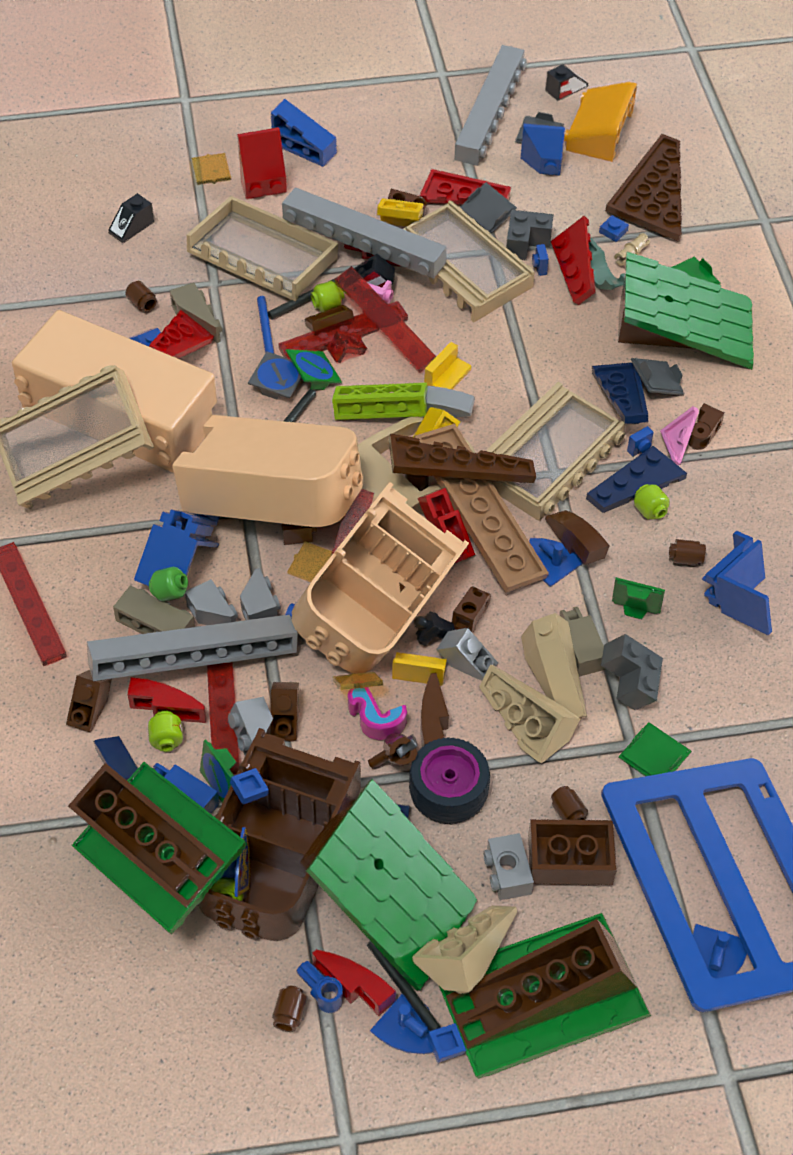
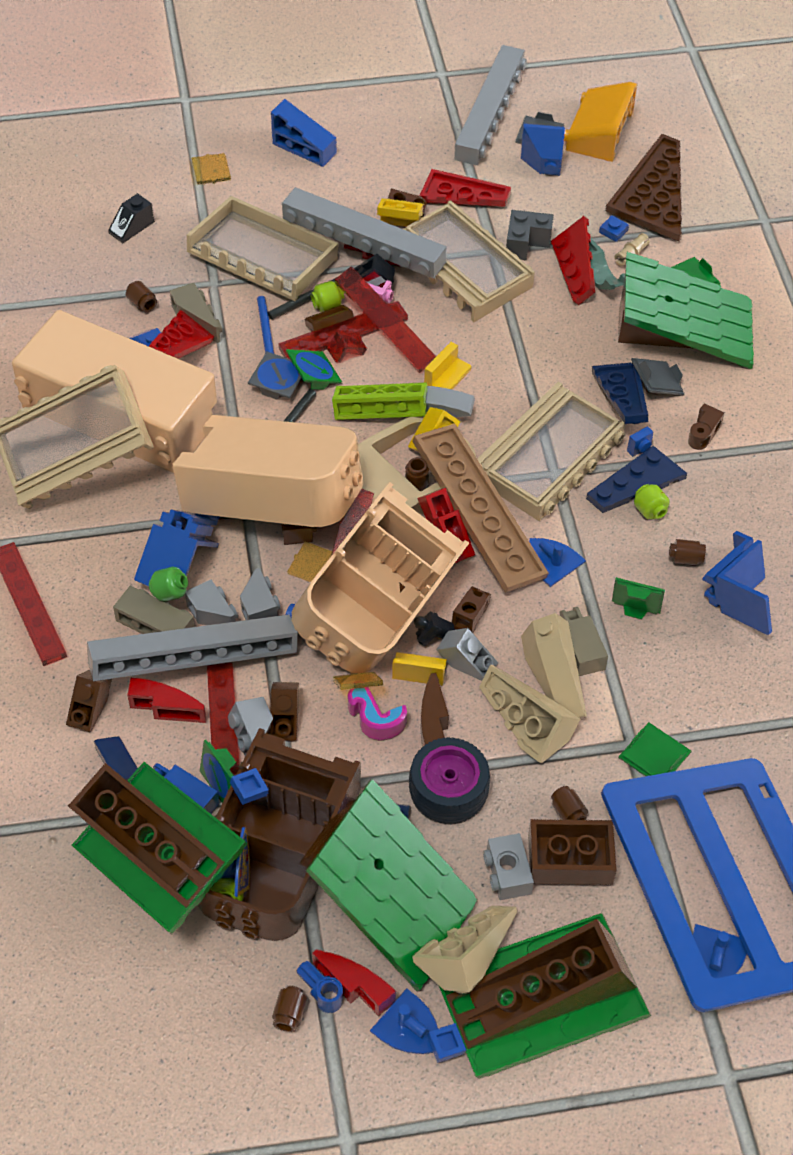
(165, 731): lime head -> none
(261, 163): red slope -> none
(397, 749): reddish brown piece -> none
(406, 989): pearl dark grey bar -> none
(418, 458): reddish brown wing -> none
(488, 207): dark grey piece -> none
(540, 260): blue plate -> none
(563, 82): black slope -> none
(578, 536): reddish brown slope -> none
(637, 668): dark grey brick -> none
(678, 433): bright pink tile -> none

